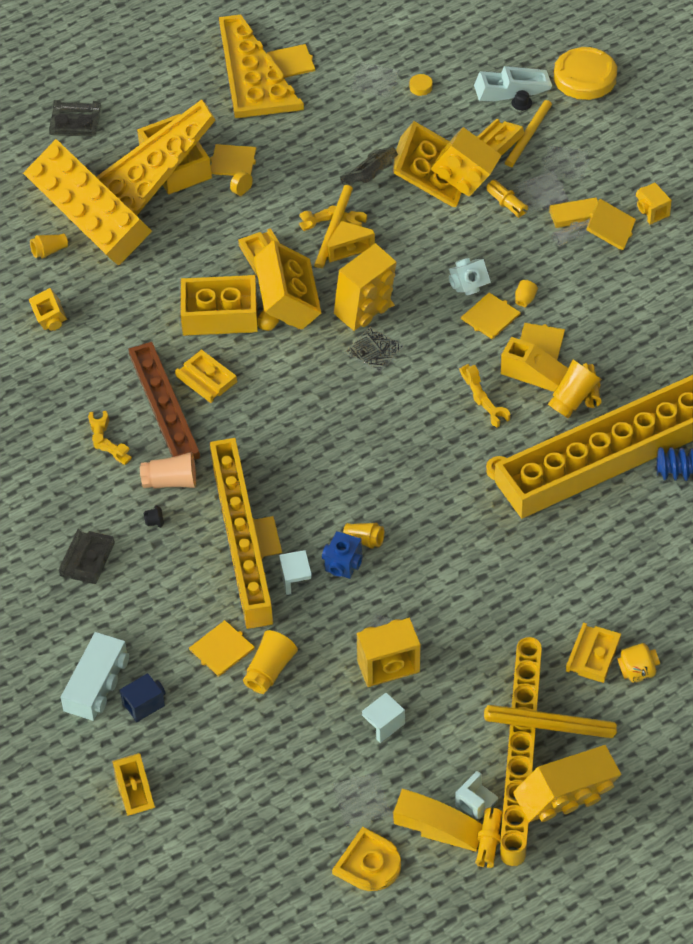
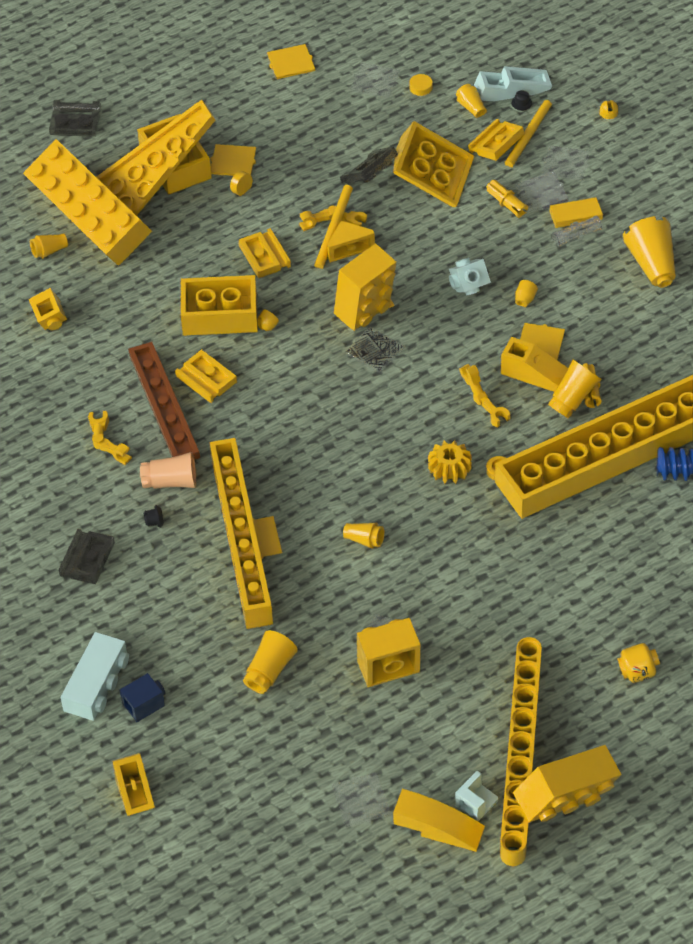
(221, 648): yellow piece -> none
(253, 76): yellow wing -> none
(287, 285): yellow brick -> none
(294, 568): light aqua panel -> none
(343, 555): blue brick -> none
(369, 862): yellow tile -> none
(385, 716): light aqua panel -> none
(449, 461): none -> yellow gear
(466, 162): yellow brick -> none
(470, 99): none -> yellow cone
(489, 837): yellow pin -> none
(490, 315): yellow piece -> none
(550, 721): yellow axle -> none
(585, 73): yellow piece -> none
(593, 652): yellow plate -> none
(604, 113): none -> yellow hinge
(611, 224): yellow piece -> none
(653, 203): yellow brick -> none
(653, 249): none -> yellow cone

